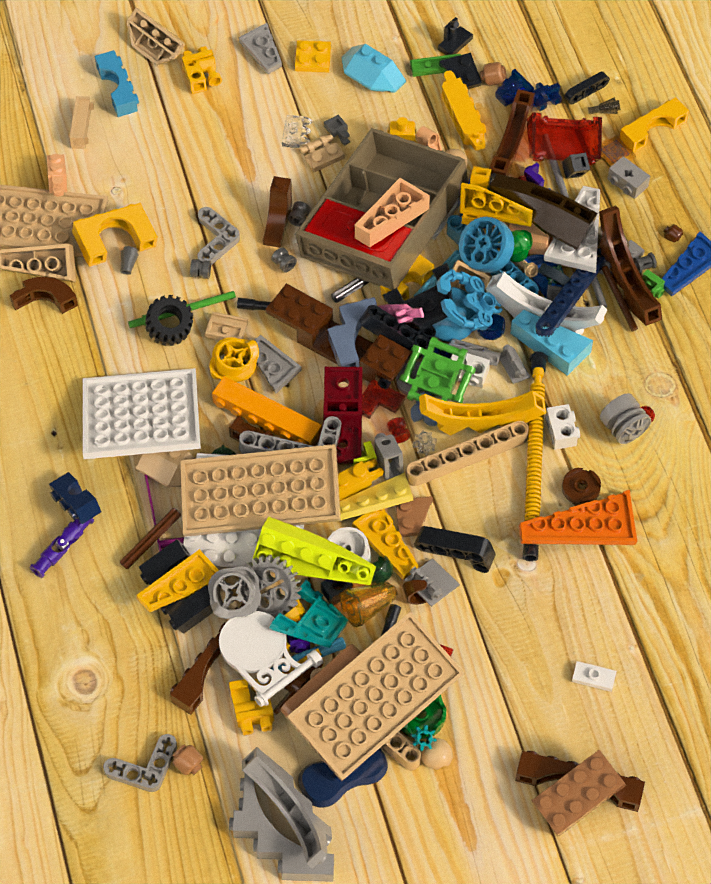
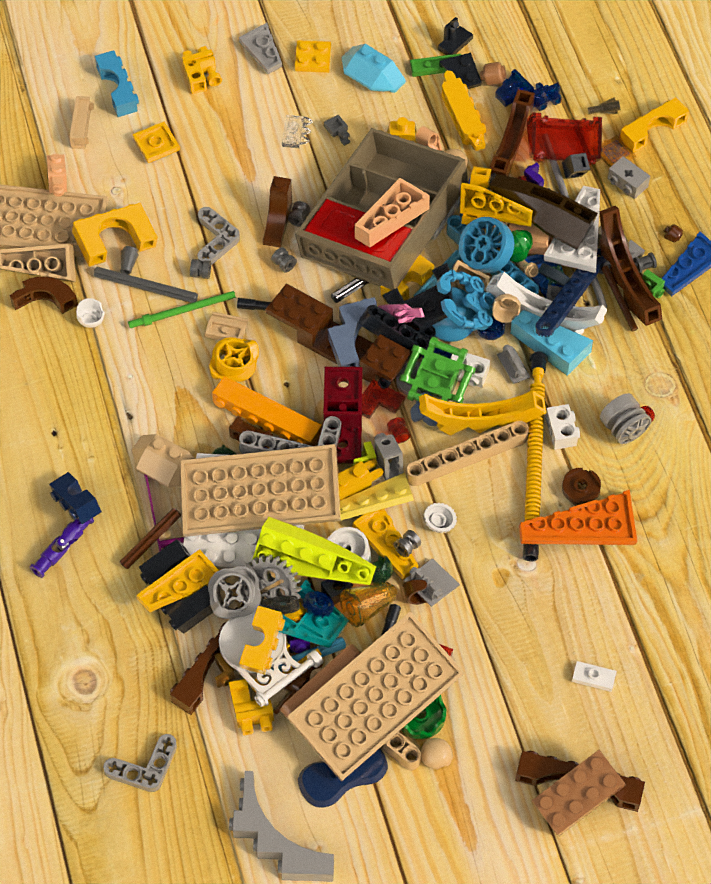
(90, 313): none -> white hair
(140, 413): white plate -> none
(146, 285): none -> dark grey axle
(152, 38): tan wedge -> none
(156, 142): none -> yellow plate
(172, 306): black tyre -> none
(187, 760): medium nougat head -> none
(227, 673): none -> pearl gold bracket
(258, 657): none -> yellow arch
(275, 364): light grey wing -> none
(283, 604): none -> clear smoke beam
(298, 810): light grey arch -> none
(322, 600): none -> clear blue gear
(323, 157): tan plate -> none
(406, 544): none -> flat silver wheel
(412, 515): medium nougat wing -> none
(424, 442): clear gear -> none
(429, 738): teal gear -> none
(440, 518): none -> white hat
(457, 545): black beam -> none
(477, 350): light grey hinge -> none
(506, 308): none -> tan hair
(587, 87): black beam -> none

